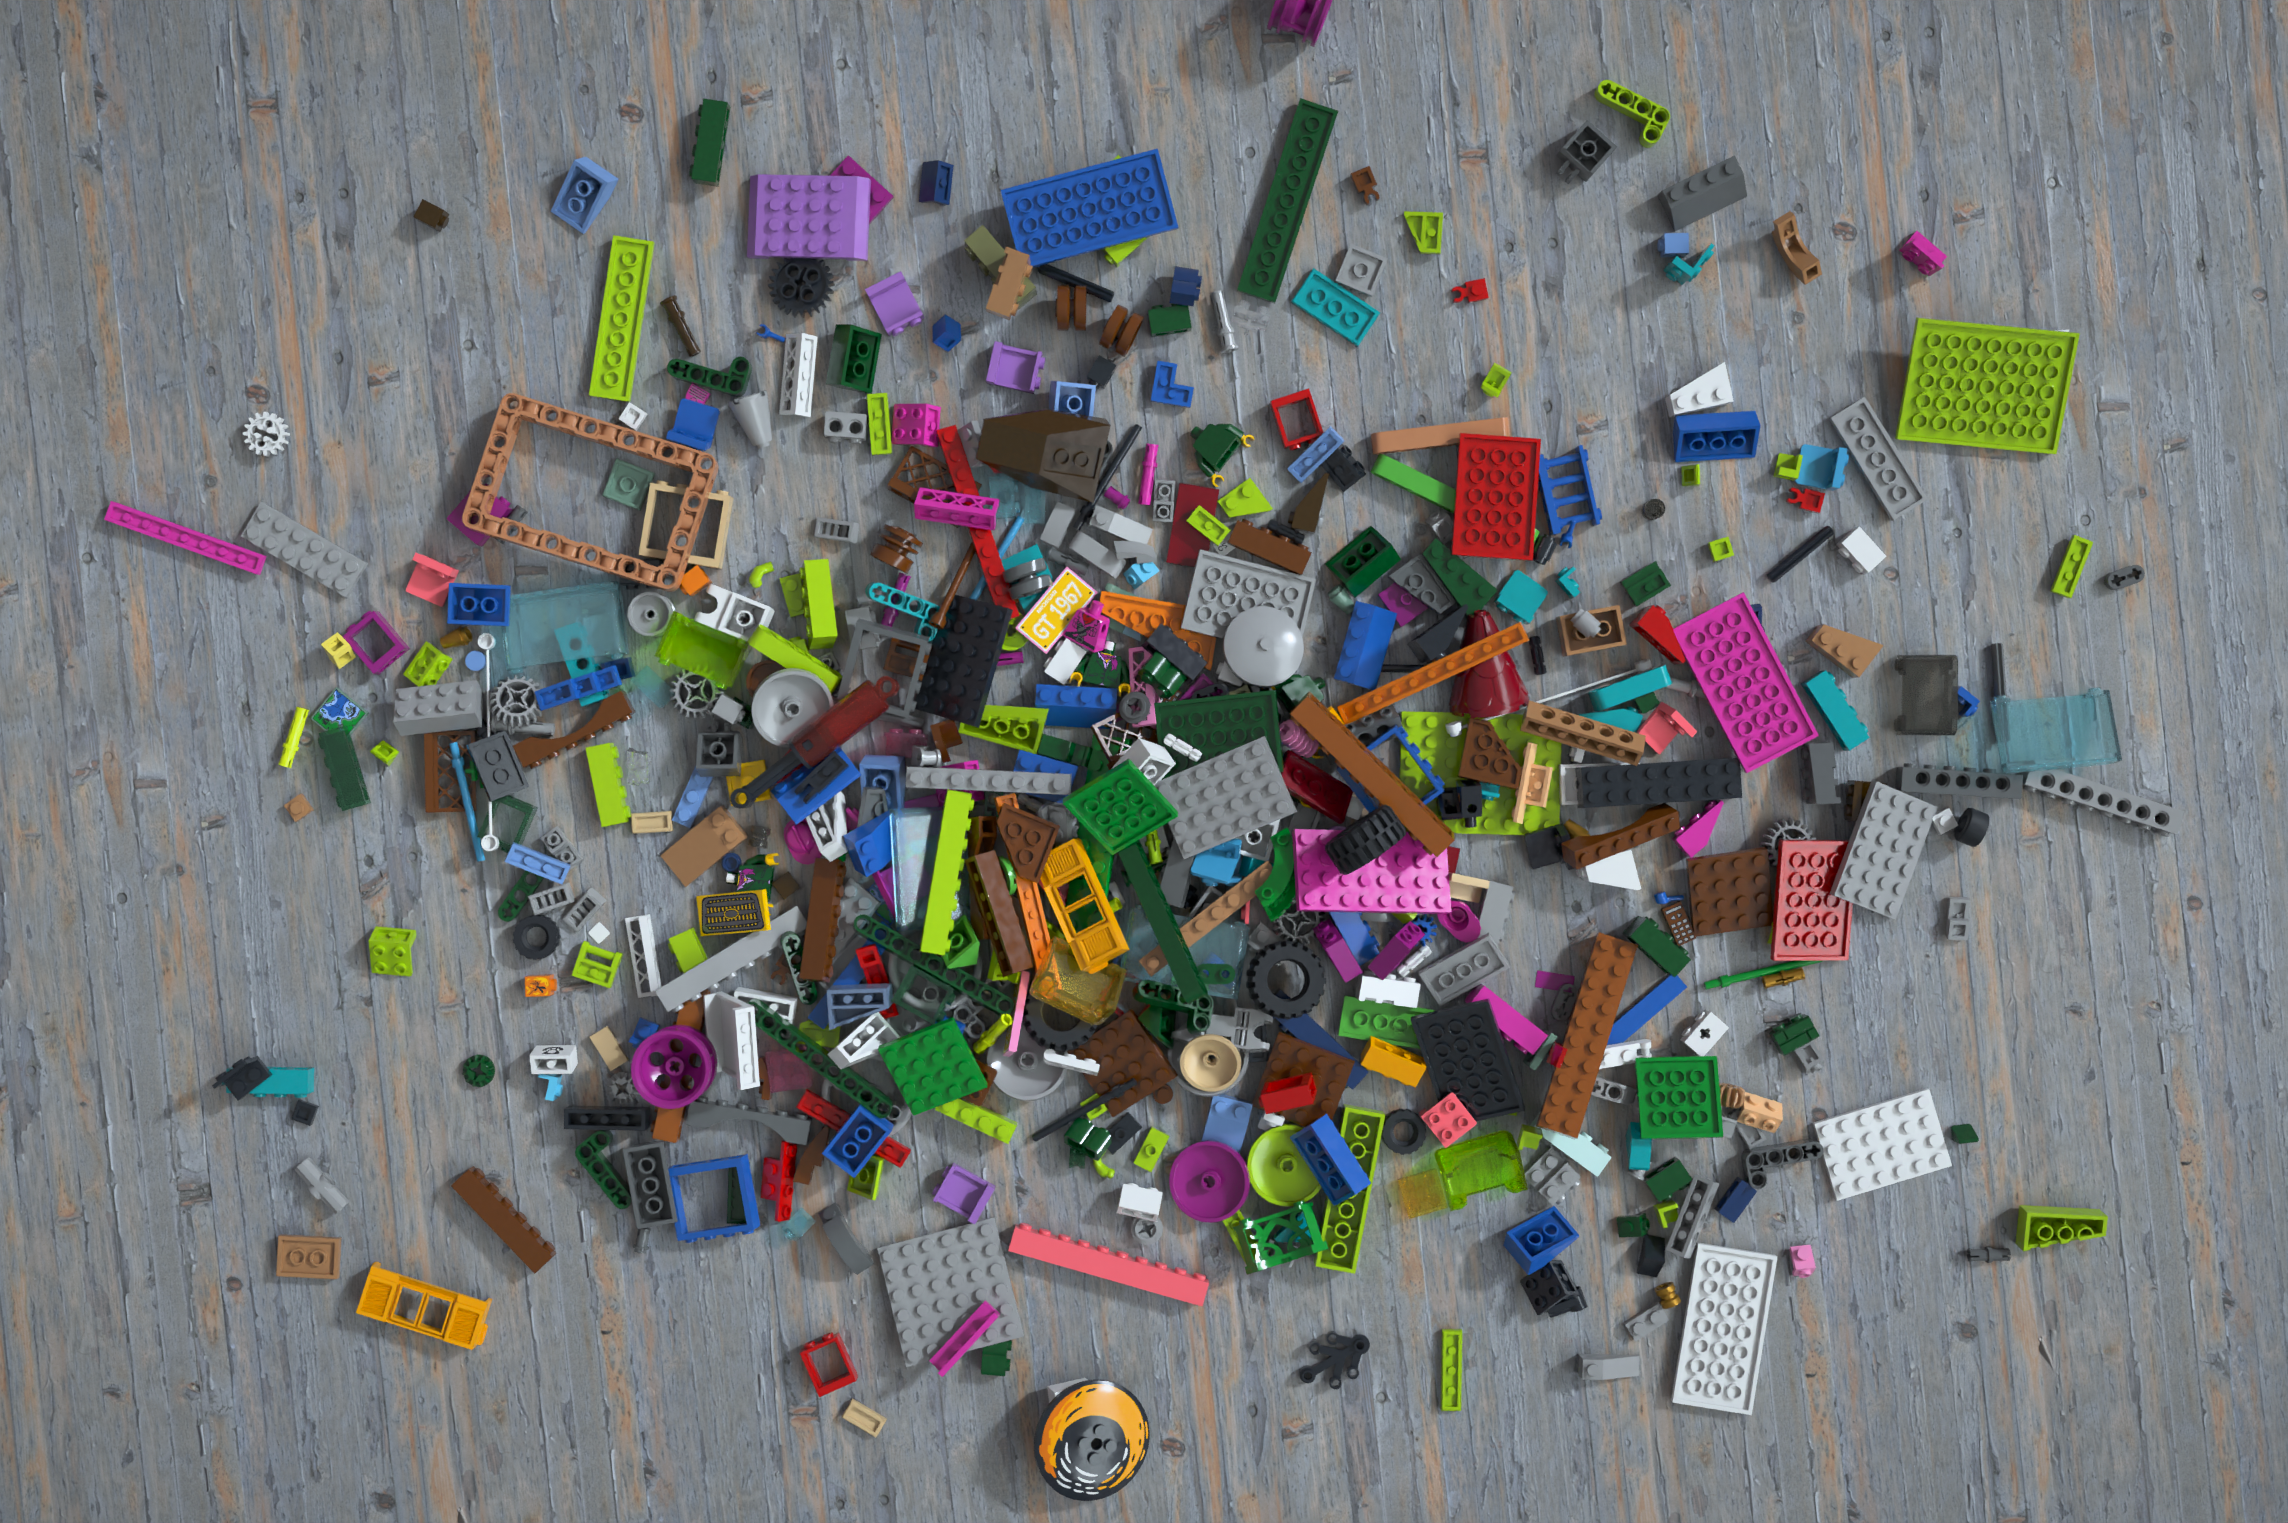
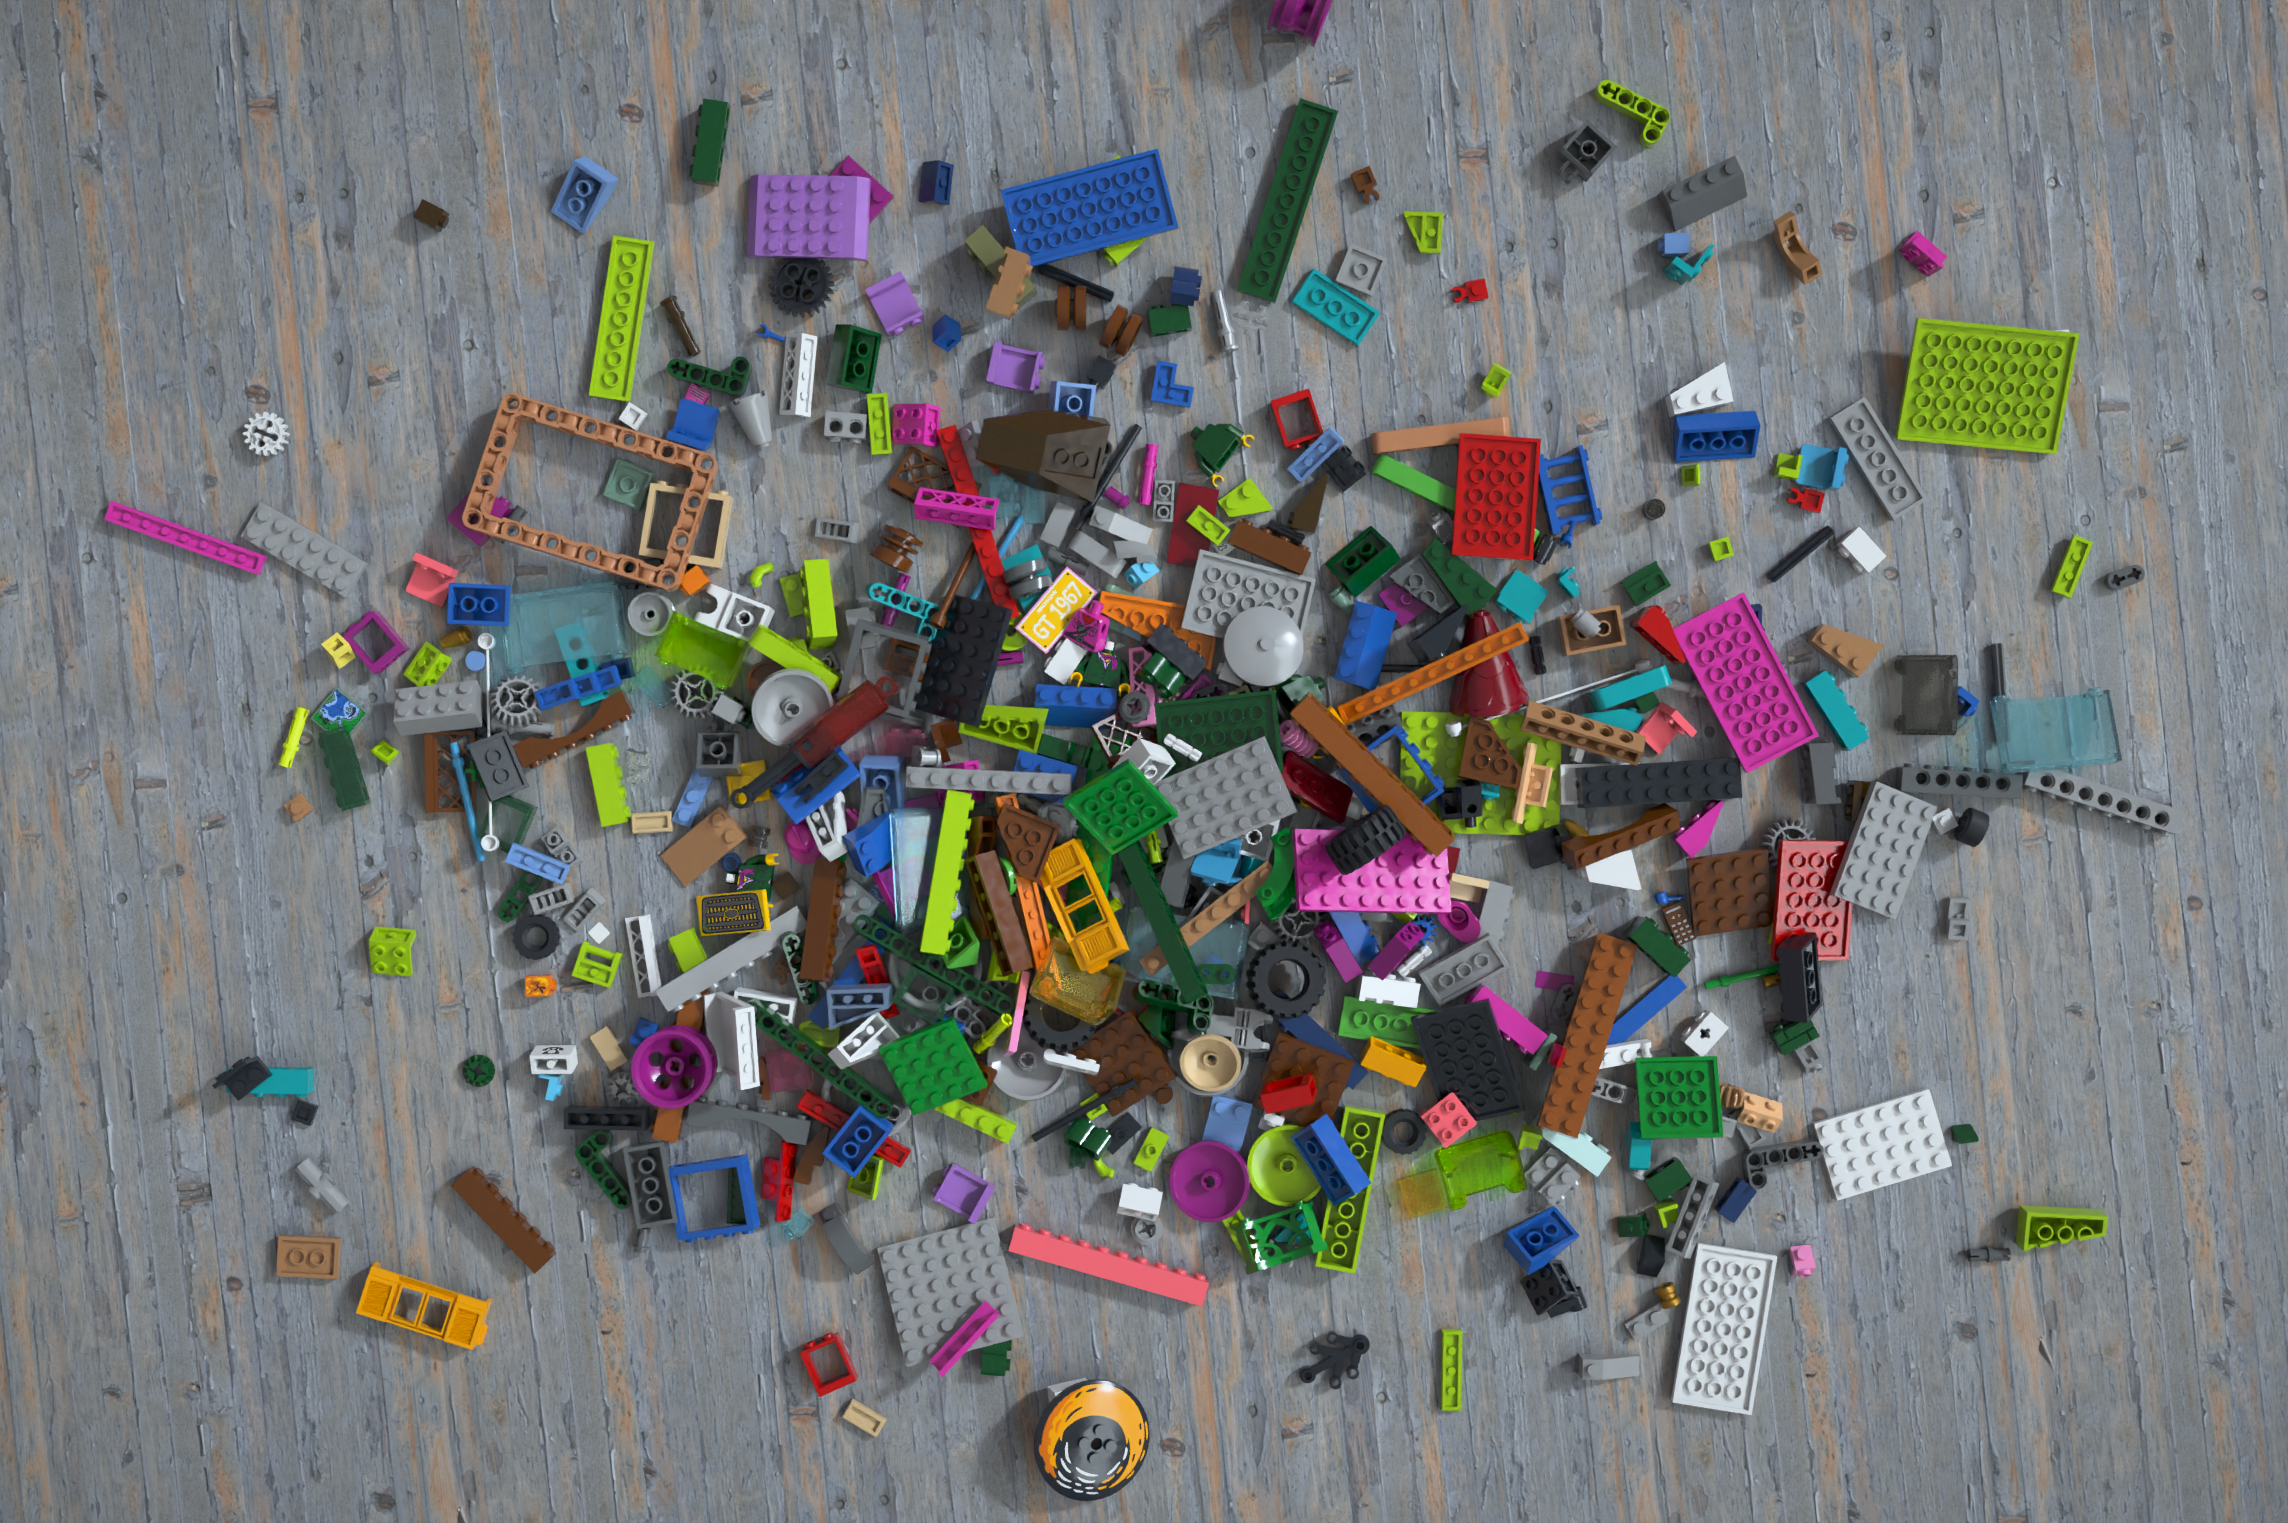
(1799, 977): none -> black slope

